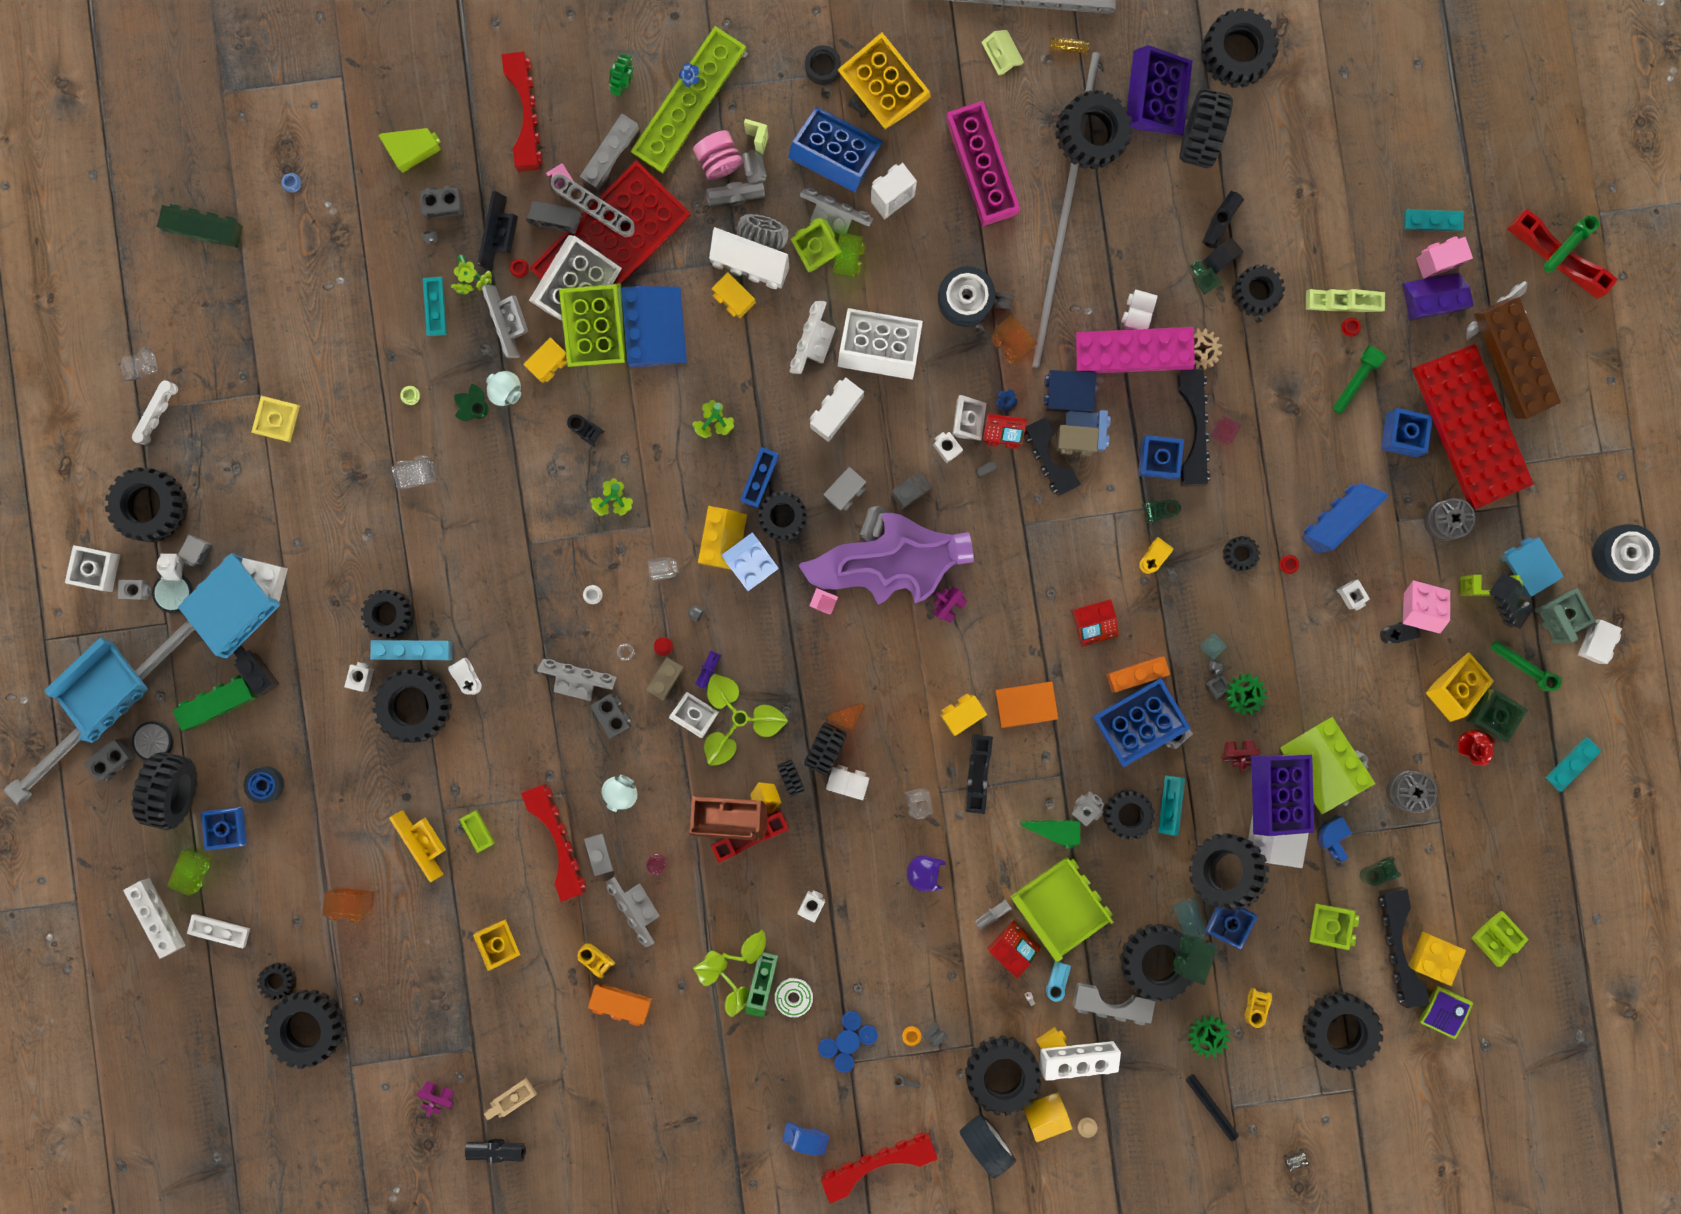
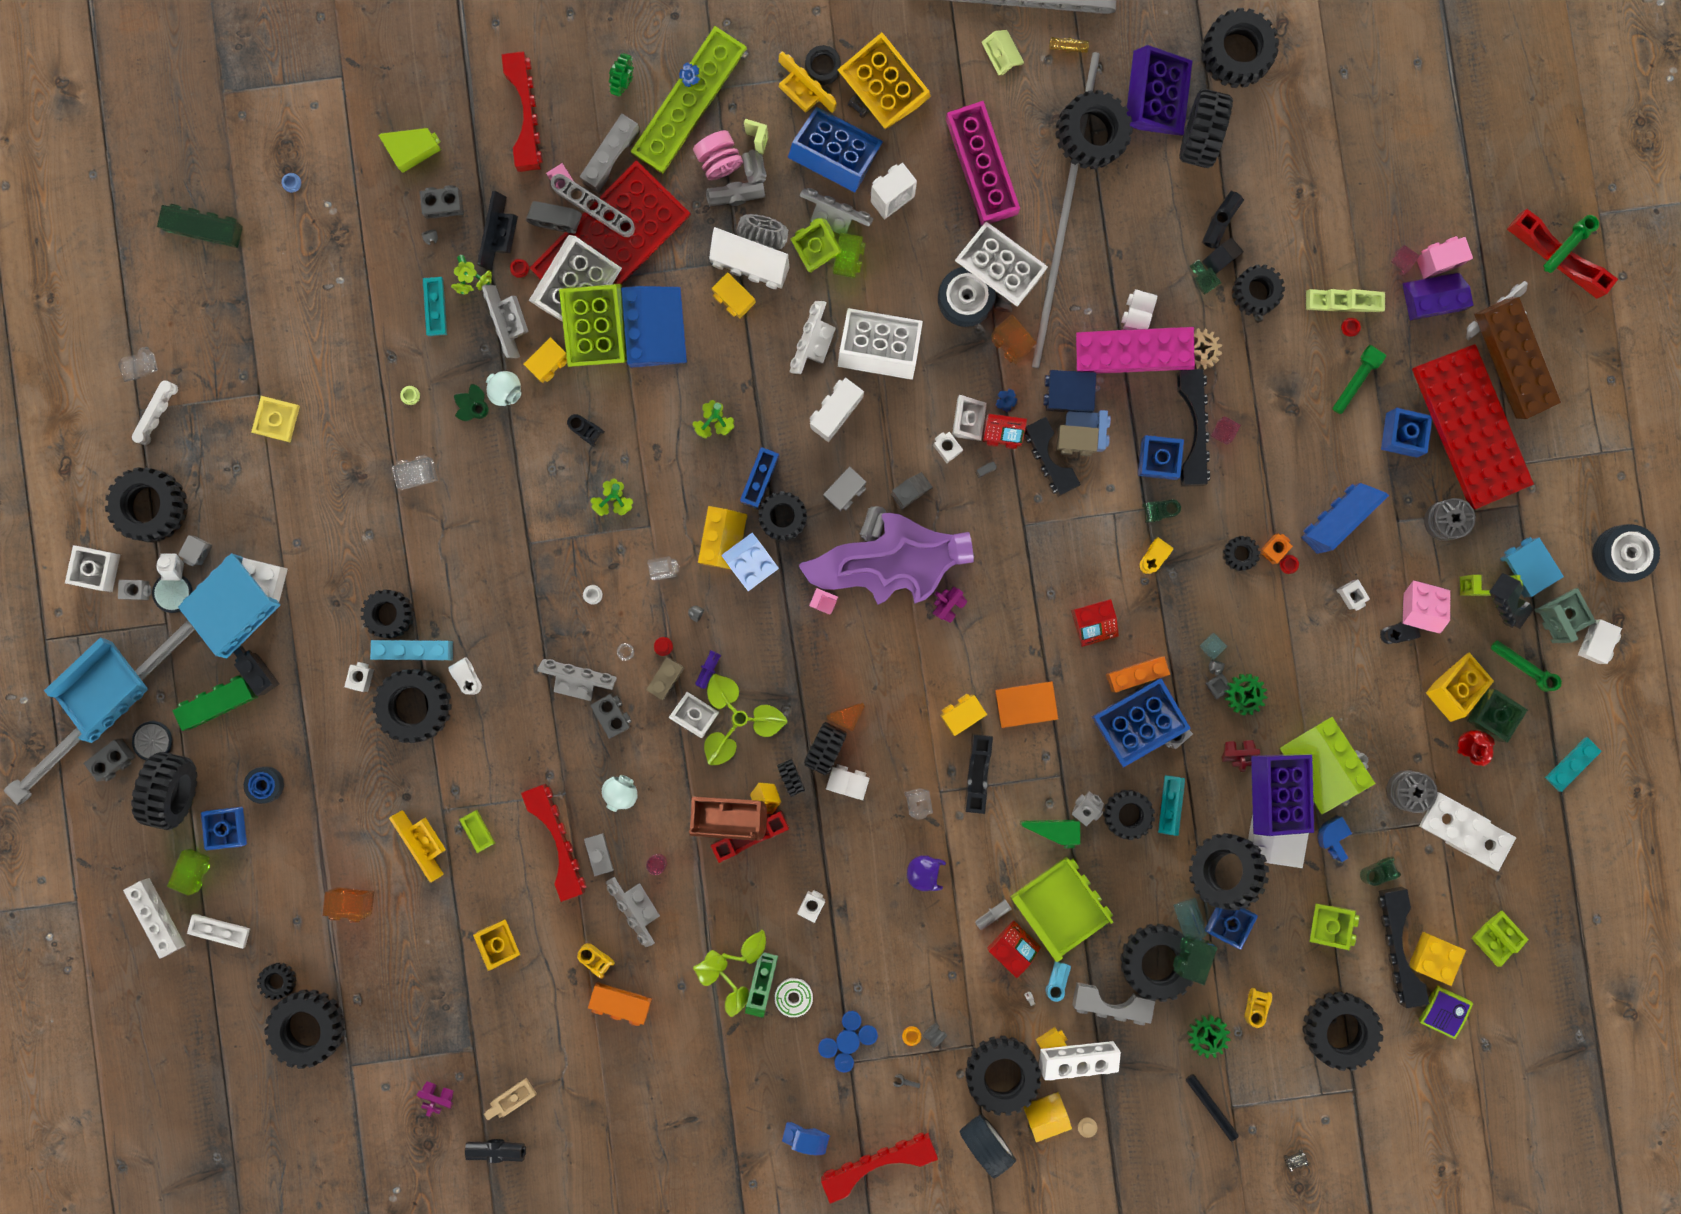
(802, 88): none -> yellow bracket
(1001, 264): none -> white slope
(1268, 551): none -> orange brick
(1404, 259): none -> clear pink panel
(1433, 220): teal plate -> none
(1468, 832): none -> white bracket

